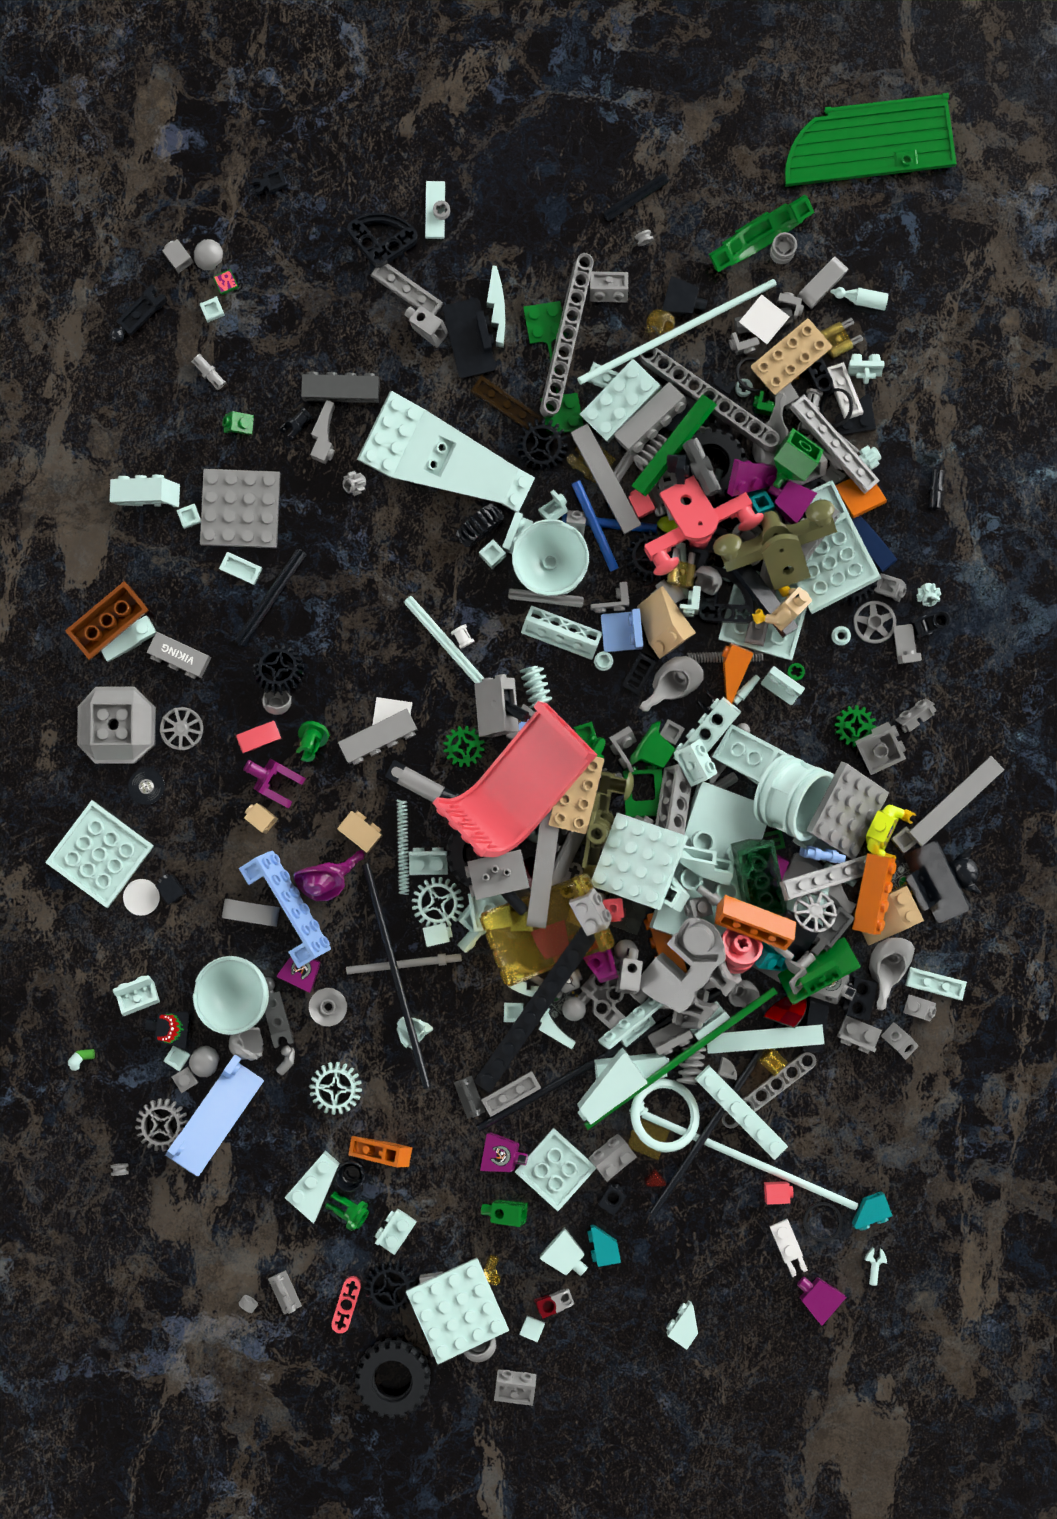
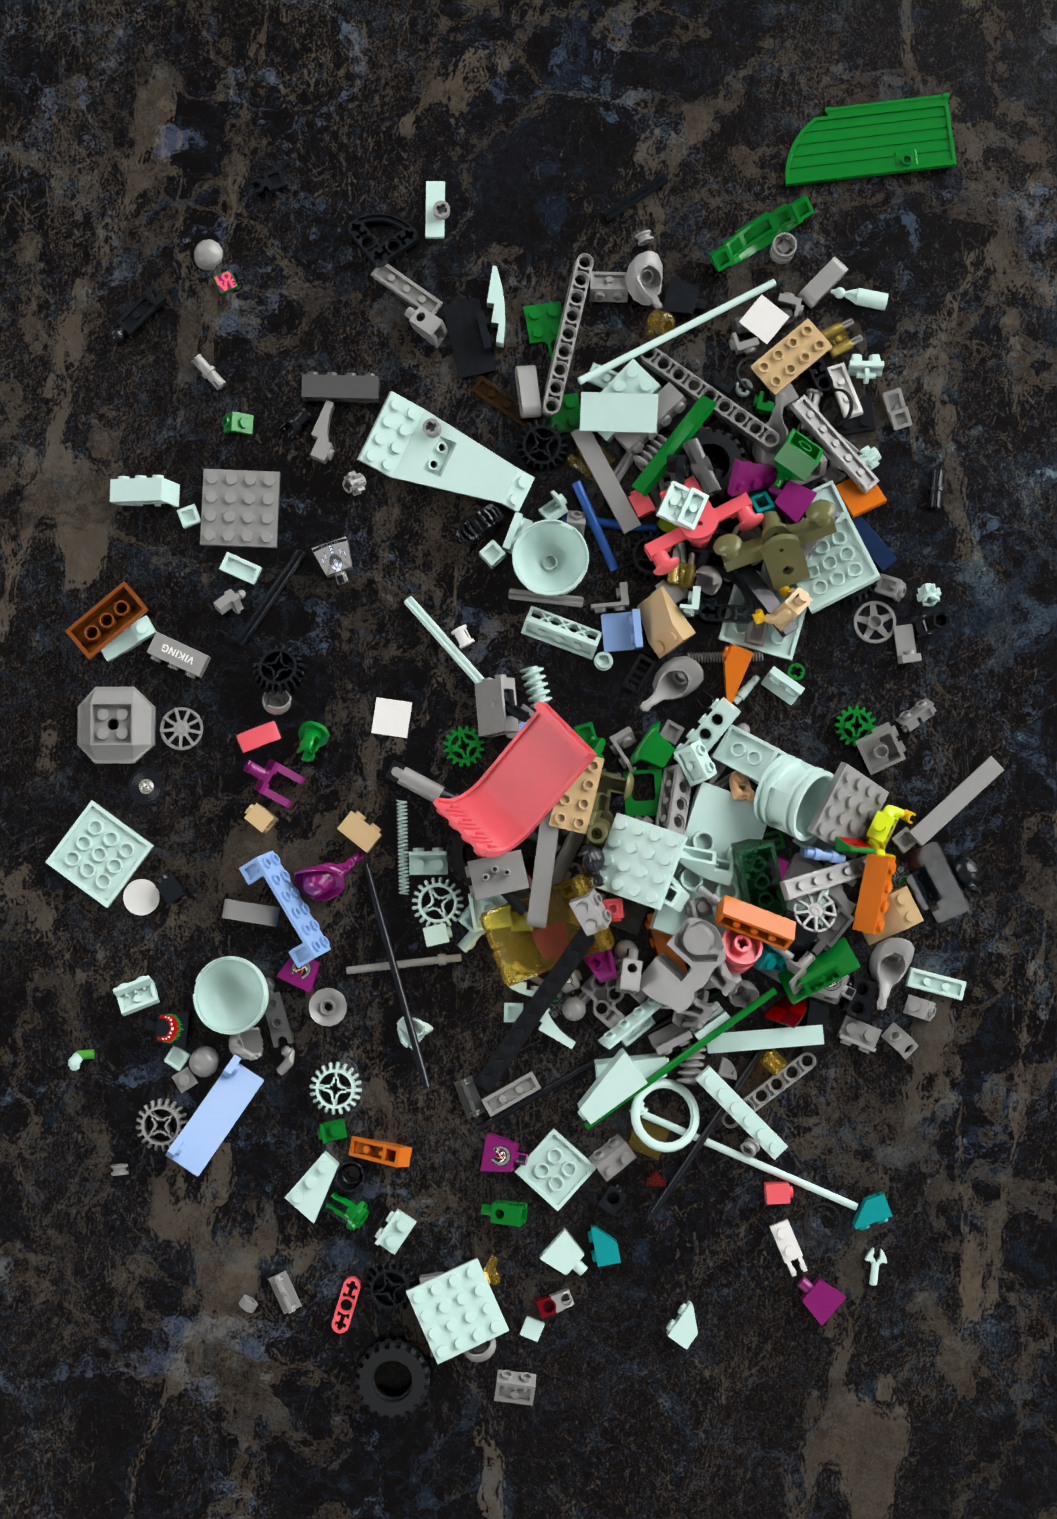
(177, 255): light grey brick -> none
(212, 309): light aqua tile -> none
(229, 601): none -> light grey piece
(332, 1130): none -> green bracket
(335, 559): none -> light grey torso
(378, 736): light grey brick -> none
(436, 432): none -> light grey bush
(528, 391): none -> light grey beam
(593, 862): none -> black hair
(619, 412): none -> light aqua tile
(645, 279): none -> light grey hat
(682, 505): none -> light aqua slope
(740, 787): none -> light nougat plate
(750, 1147): none -> light grey bush
(841, 629): light aqua plate -> none
(853, 845): none -> green slope
(896, 408): none -> light grey slope

